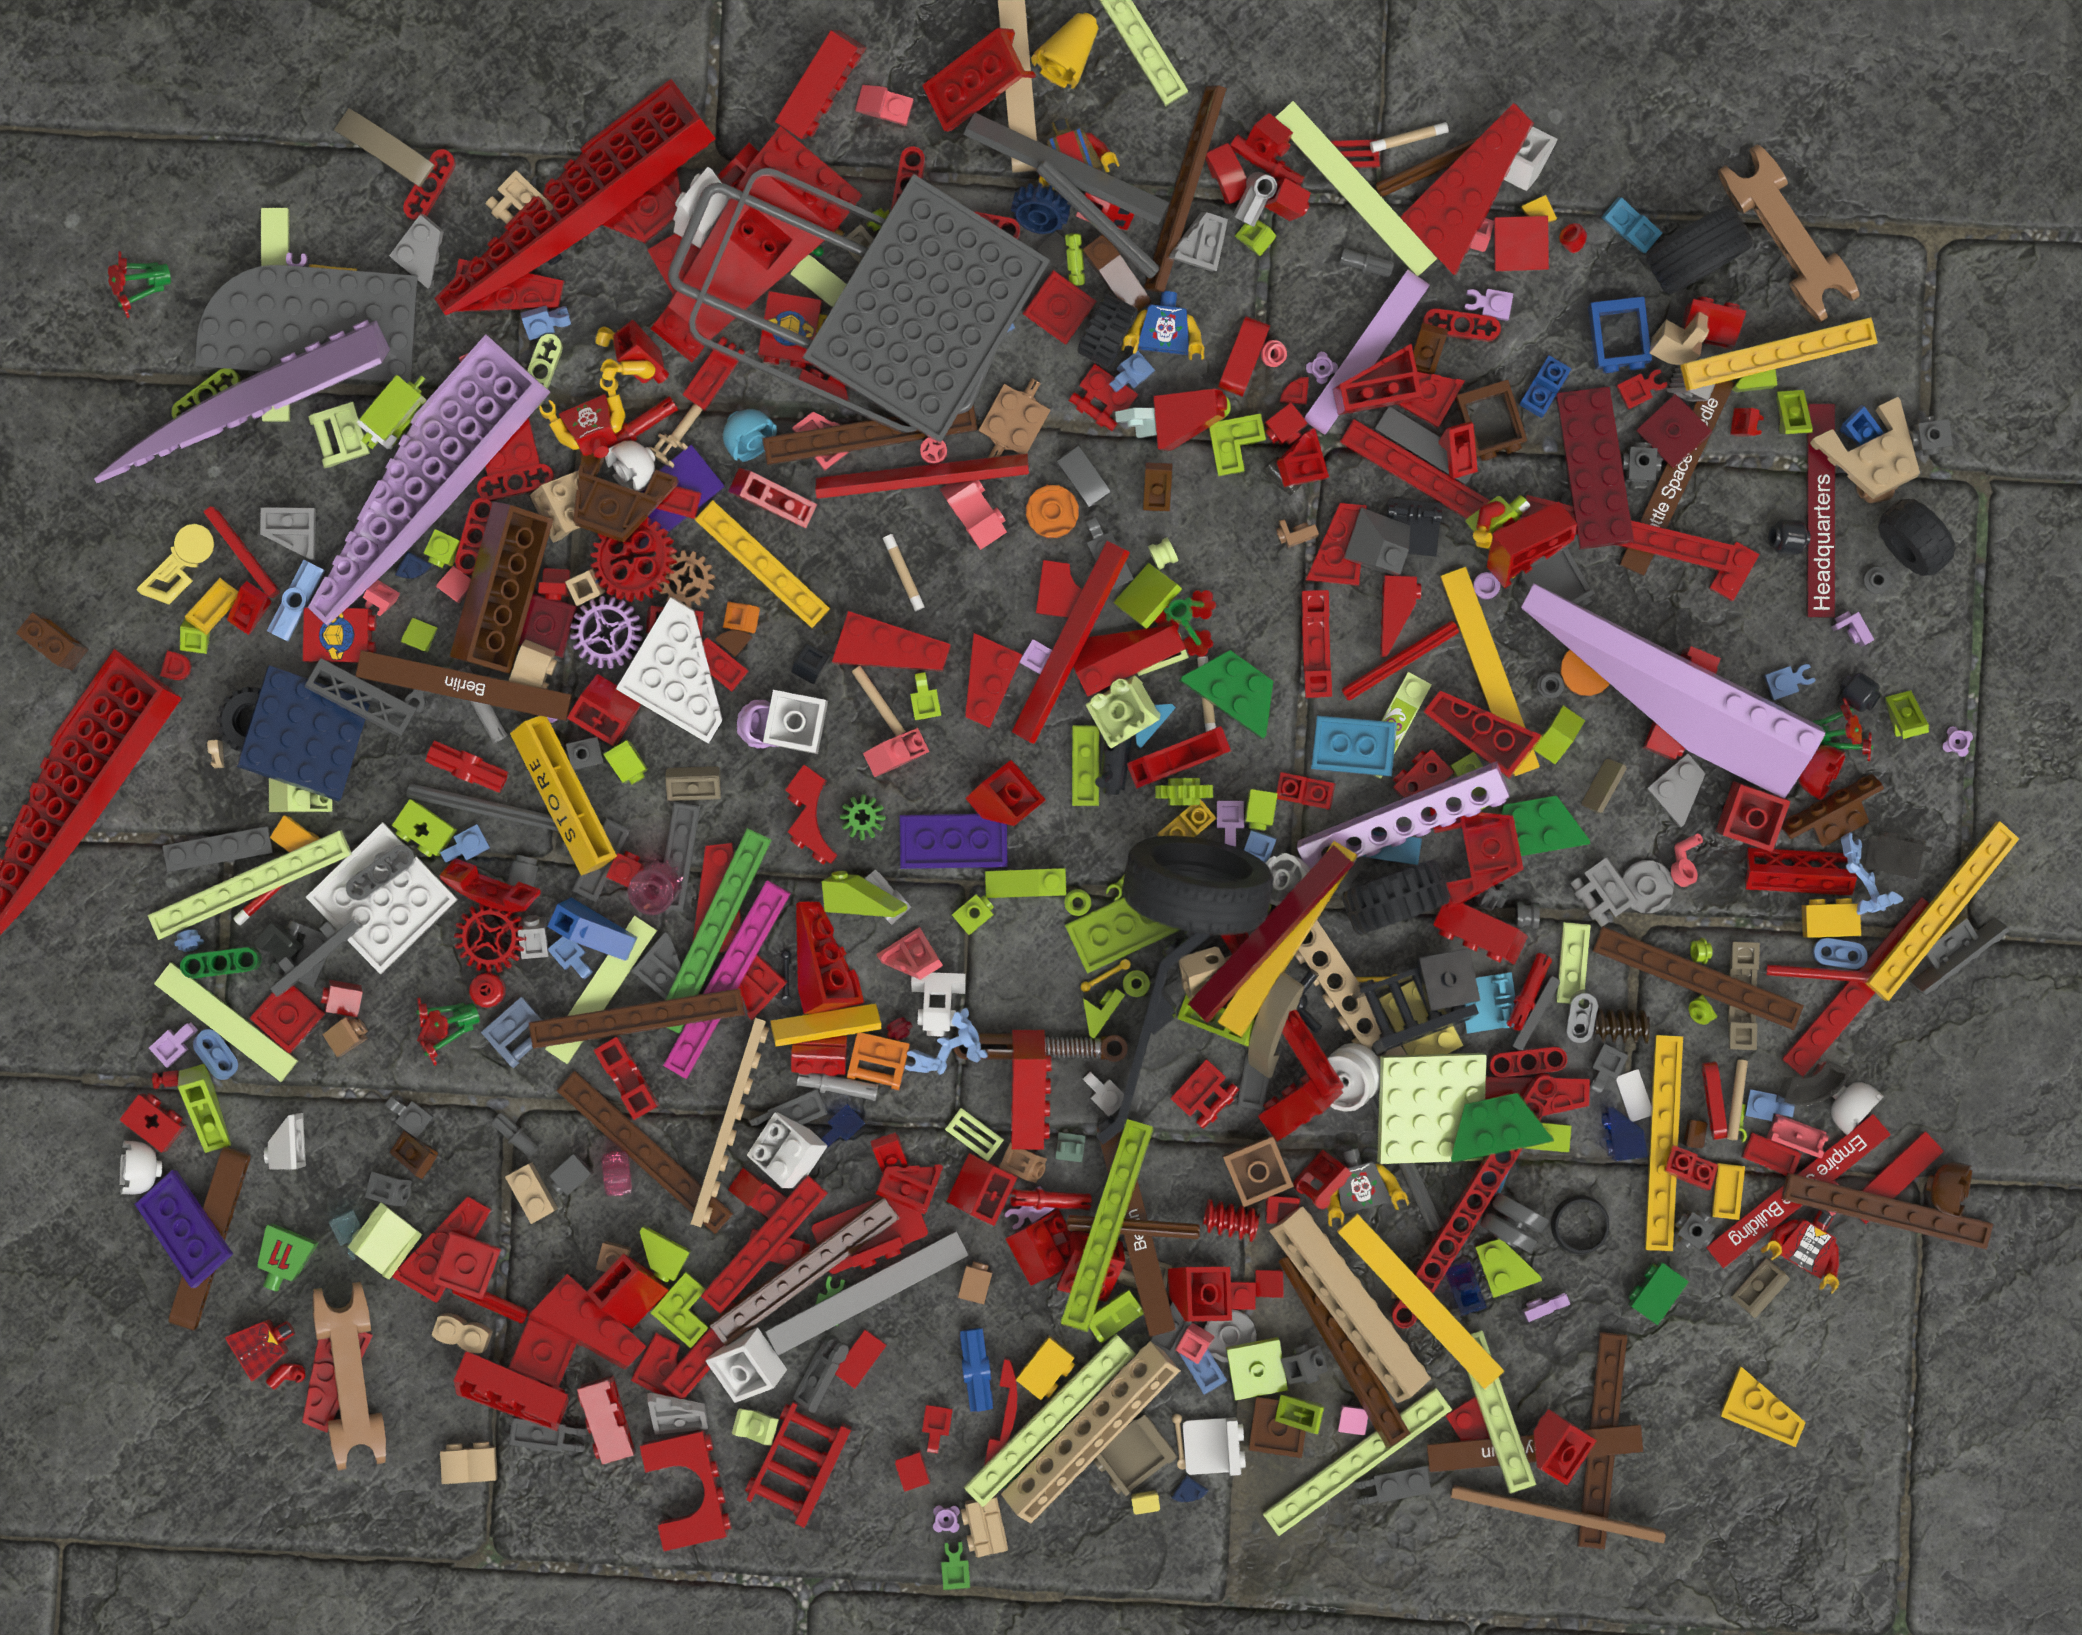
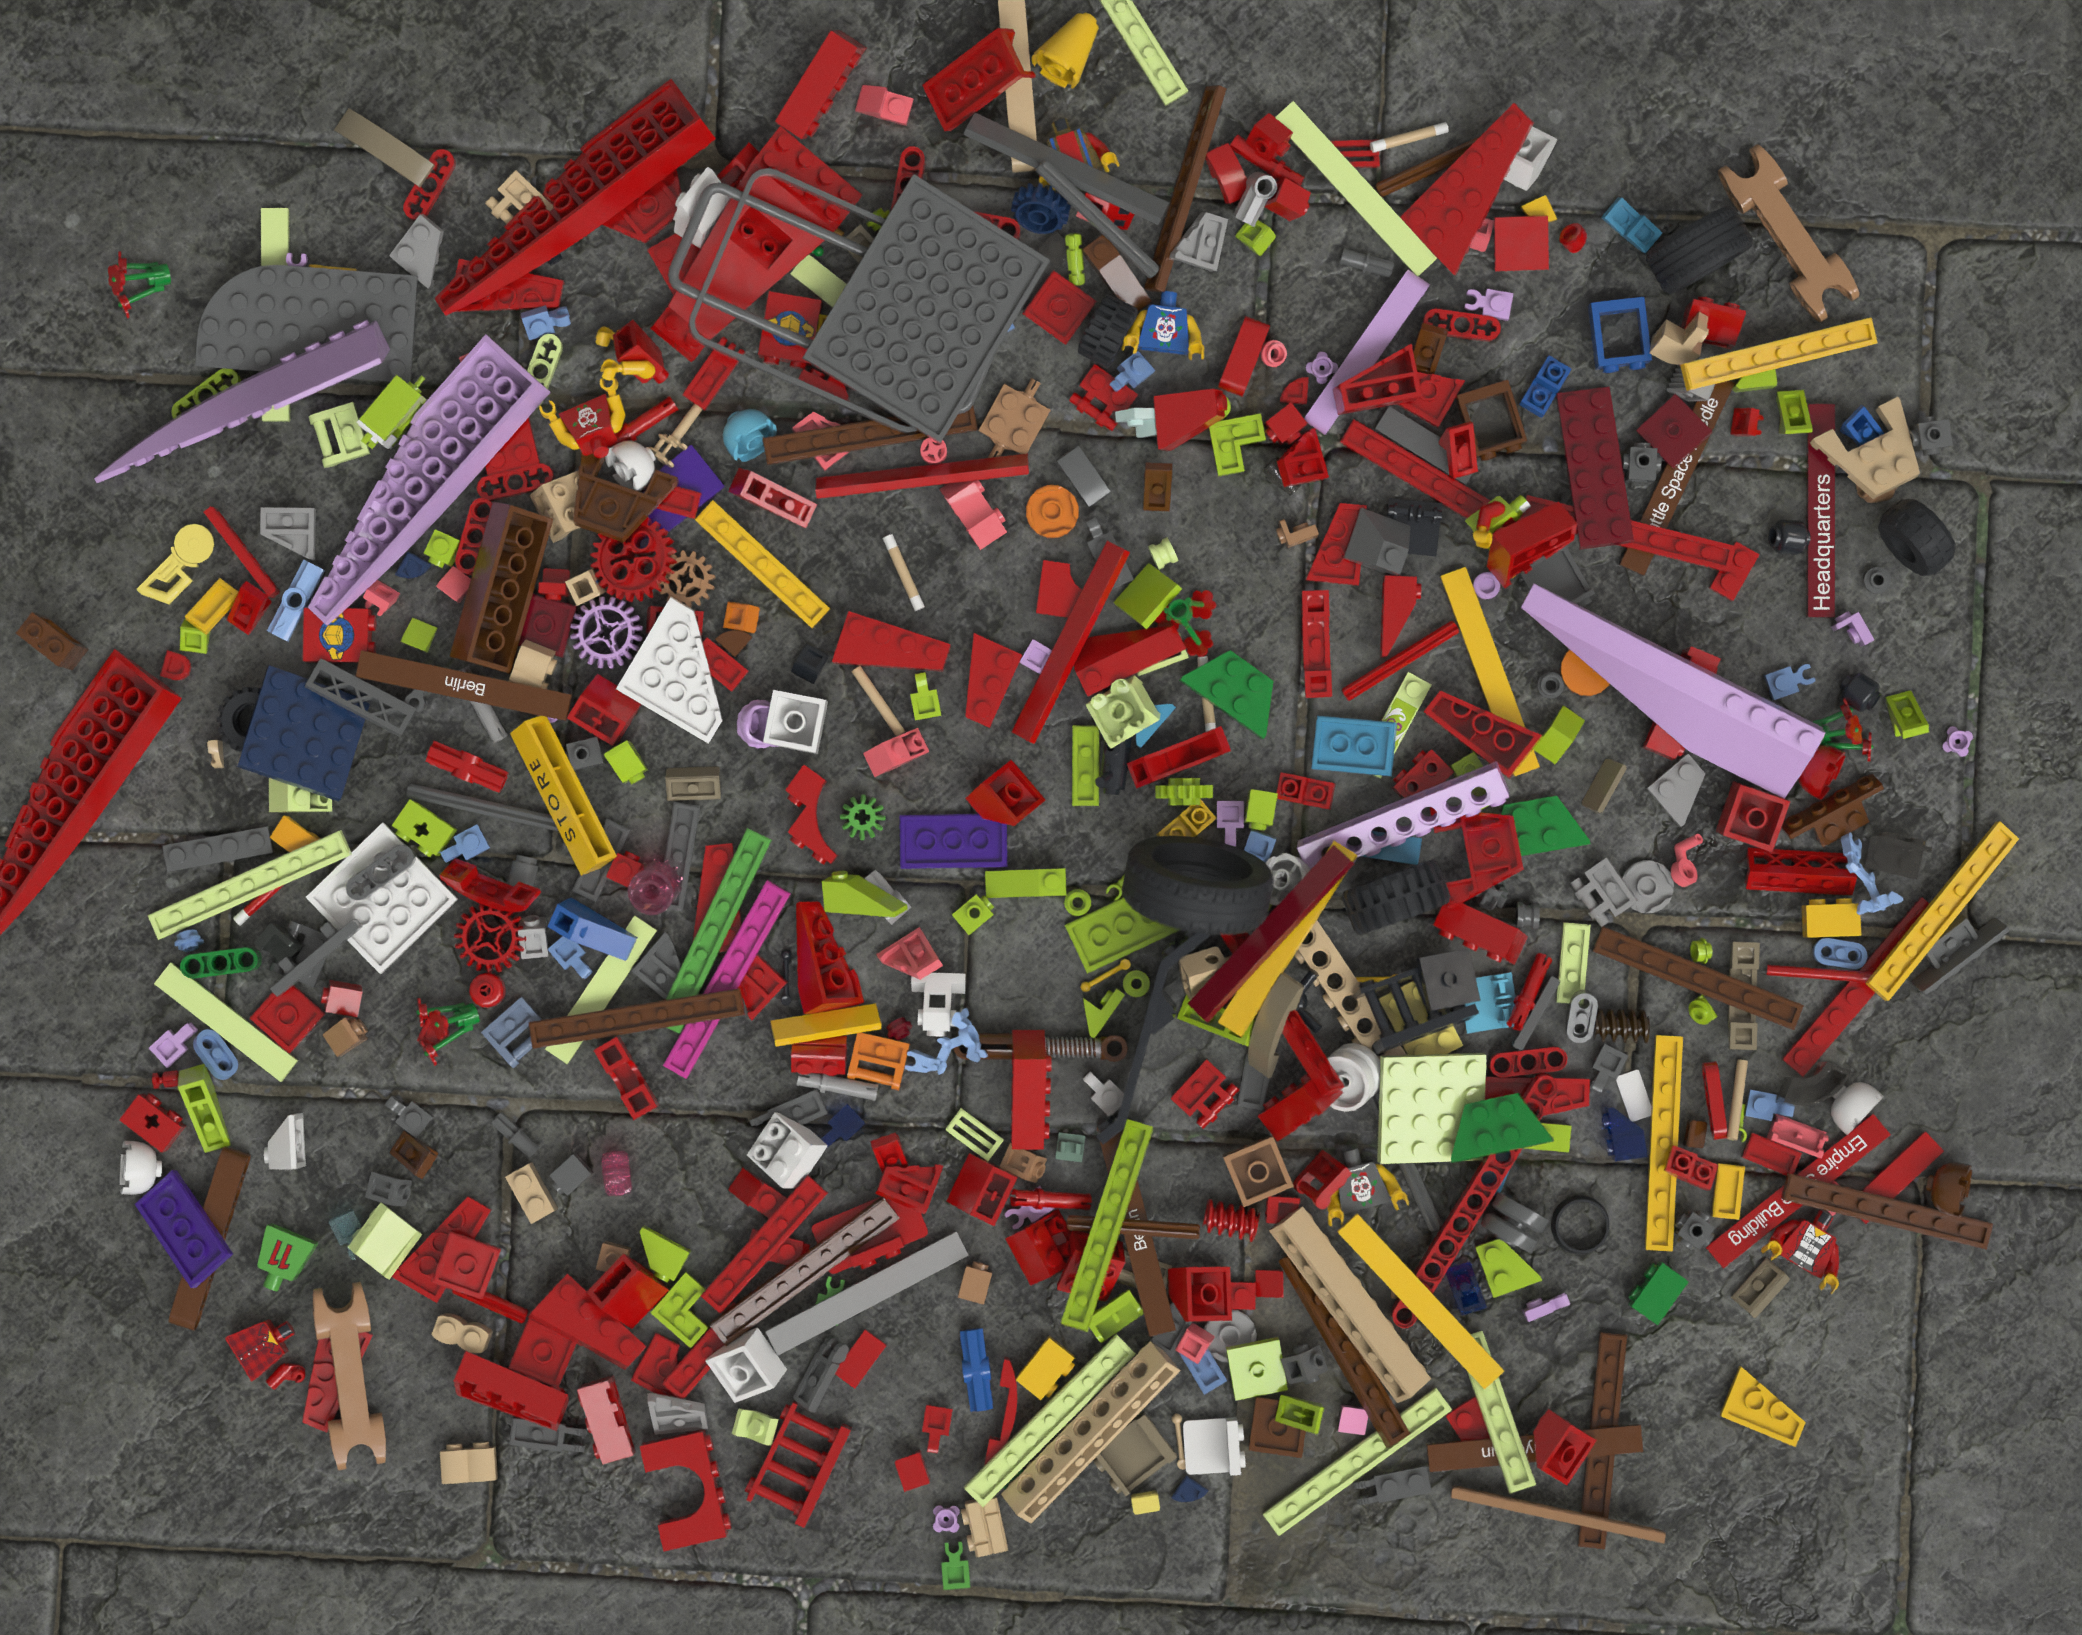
(640, 1147): reddish brown tile -> none
(727, 1134): tan plate -> none
(1638, 390): red plate -> none

